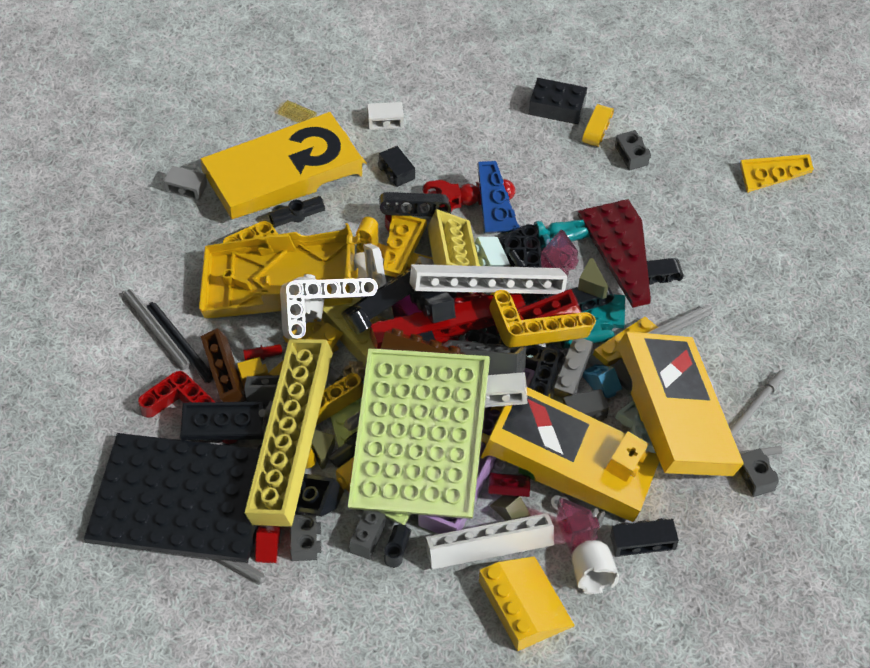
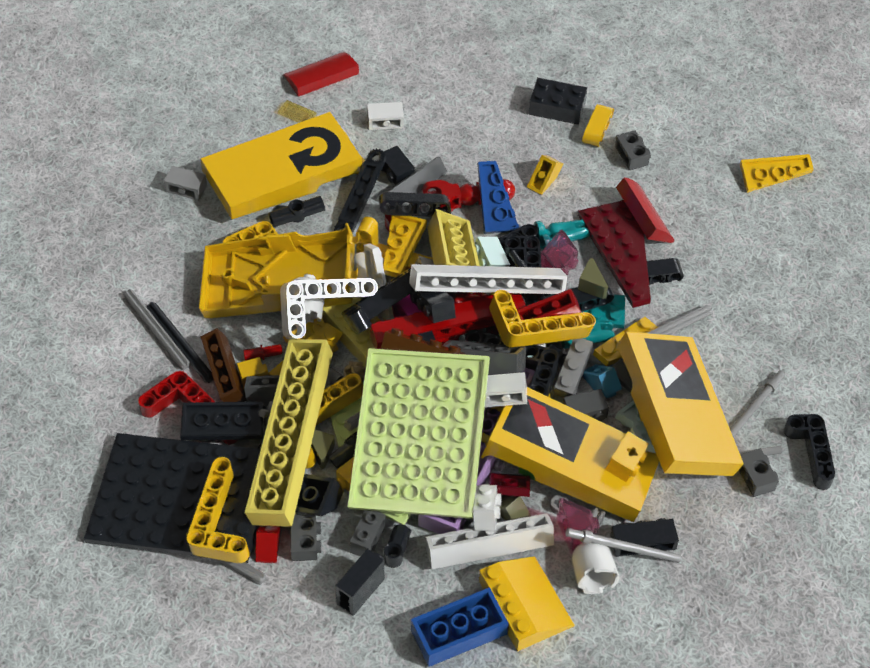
(211, 515): none -> yellow beam
(322, 73): none -> red slope
(360, 582): none -> black brick
(361, 190): none -> black plate
(415, 181): none -> dark grey tile
(459, 627): none -> blue brick
(486, 507): none -> white brick
(544, 174): none -> yellow slope
(587, 537): none -> light grey bar
(643, 211): none -> red slope
(820, 451): none -> black beam

